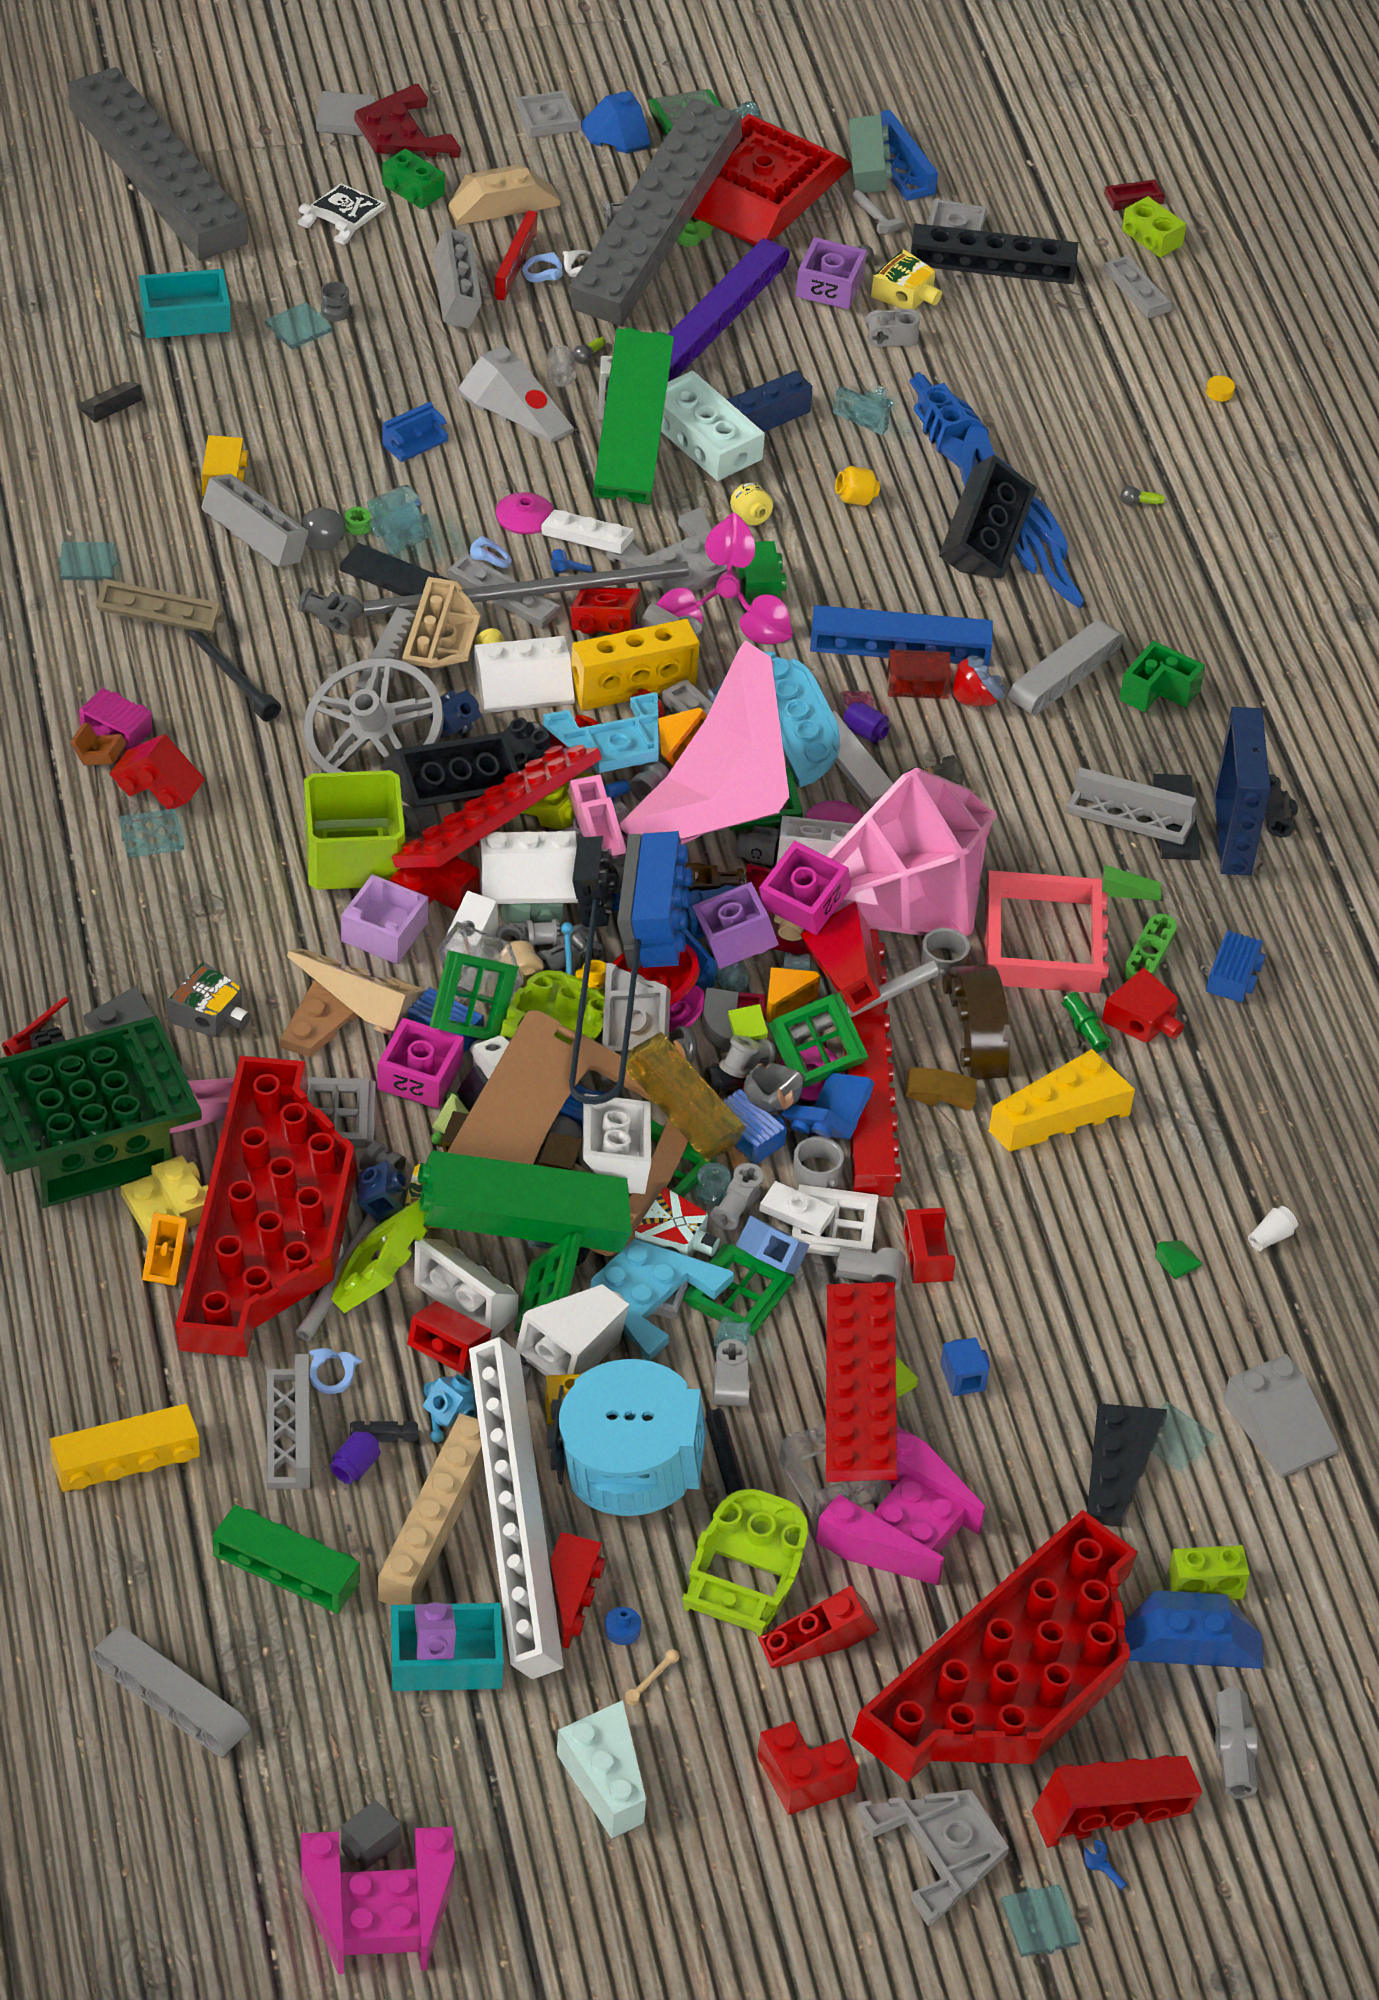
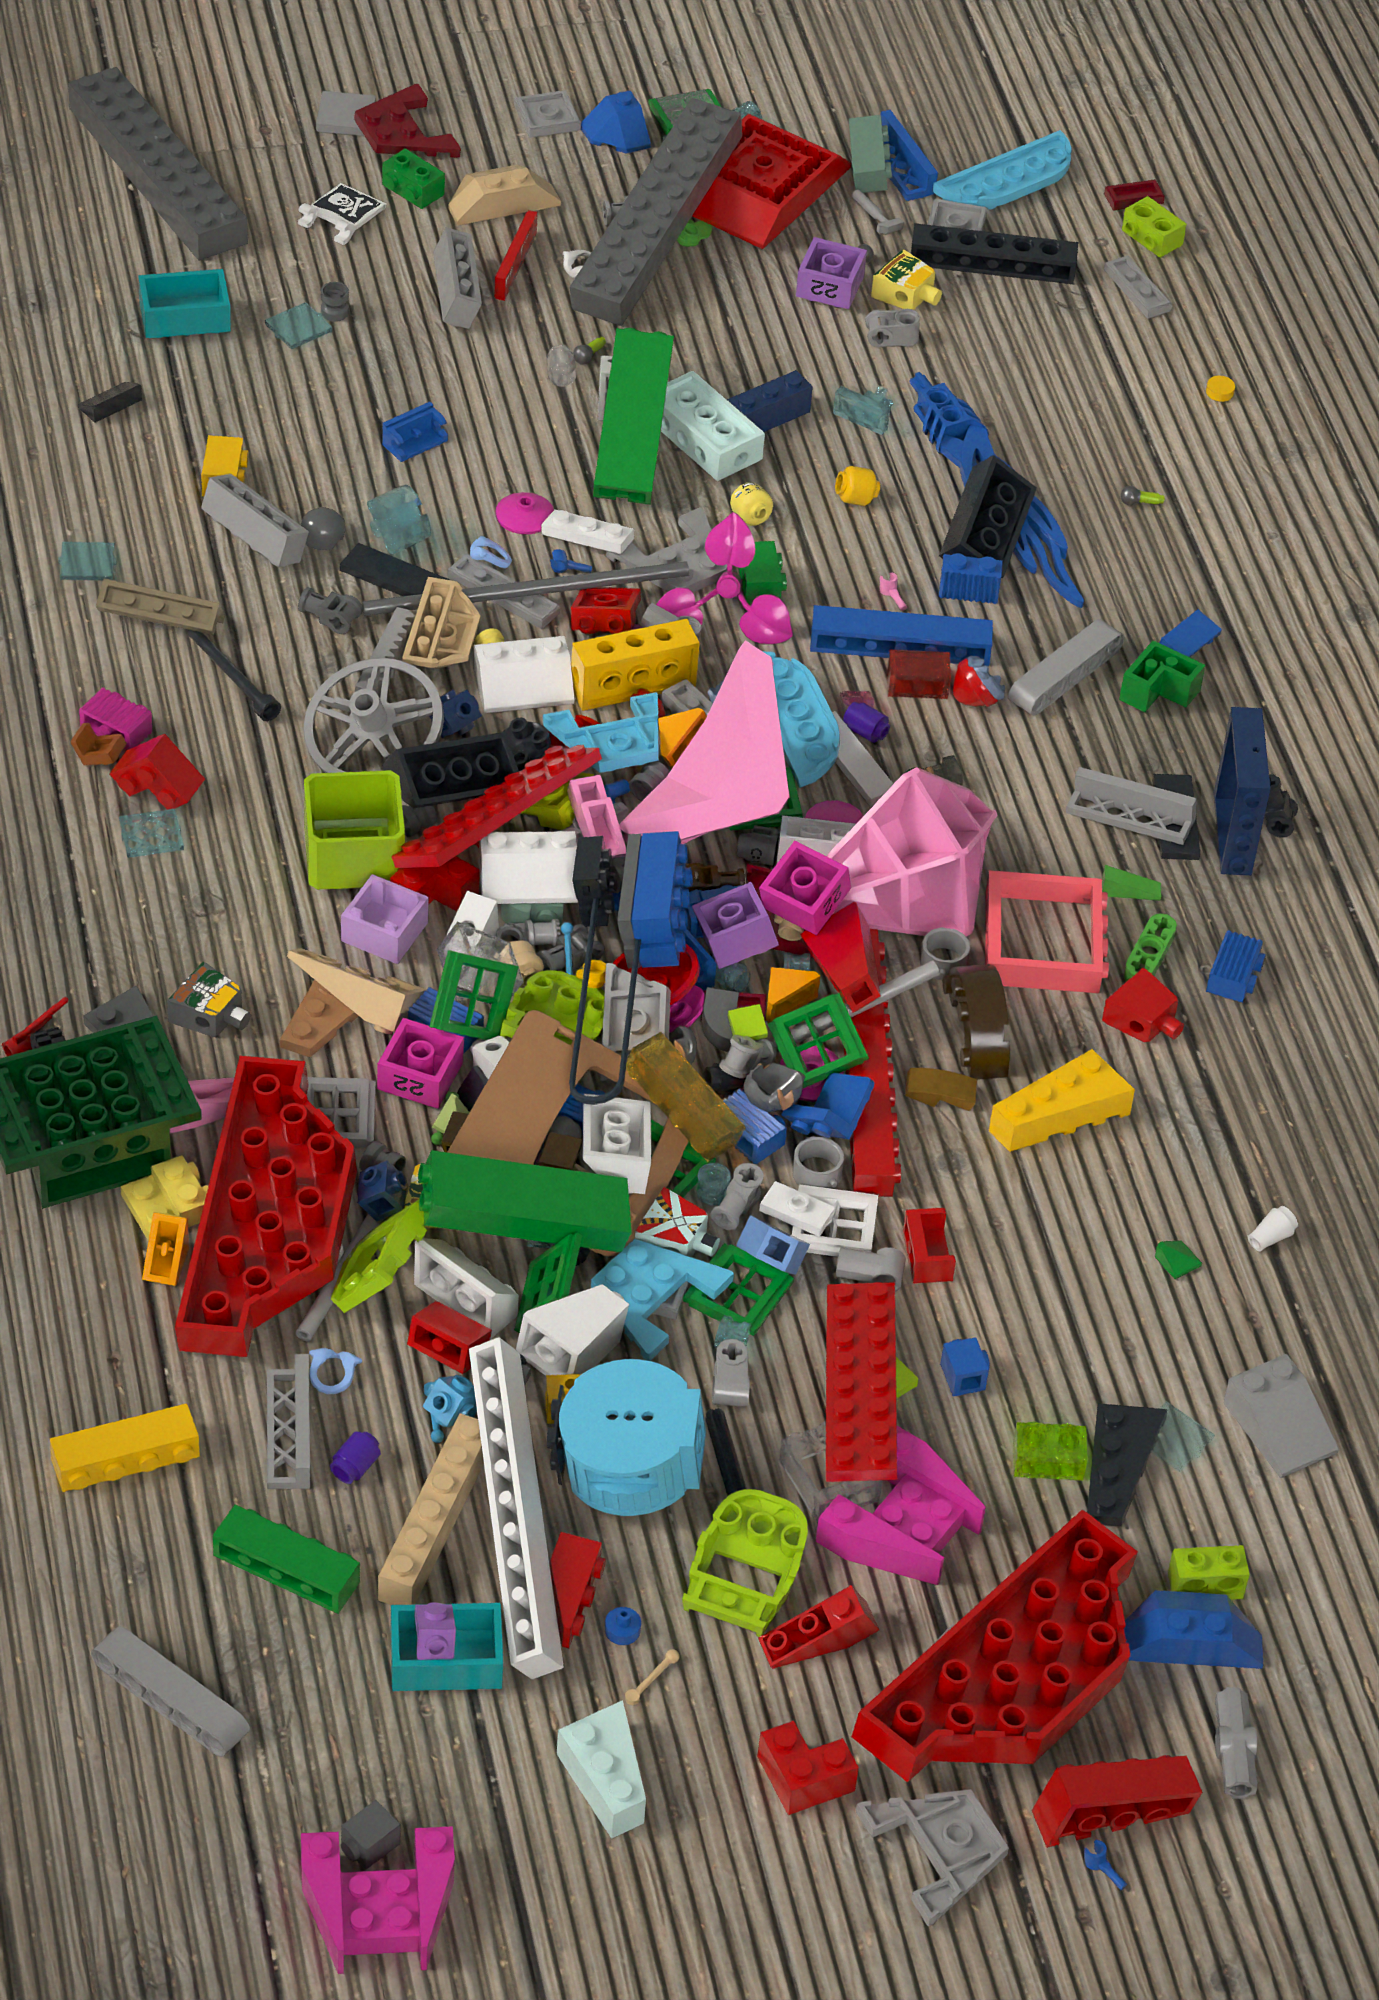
(357, 521): bright green bush -> none
(388, 1430): black axle -> none
(509, 389): light grey wedge -> none
(550, 274): light blue piece -> none
(725, 303): dark purple beam -> none
(889, 588): none -> bright pink hand
(970, 578): none -> blue brick
(1009, 174): none -> medium azure plate
(1040, 1920): clear light blue piece -> none
(1050, 1451): none -> clear neon green brick
(1086, 1022): green pin -> none
(1191, 634): none -> blue hinge

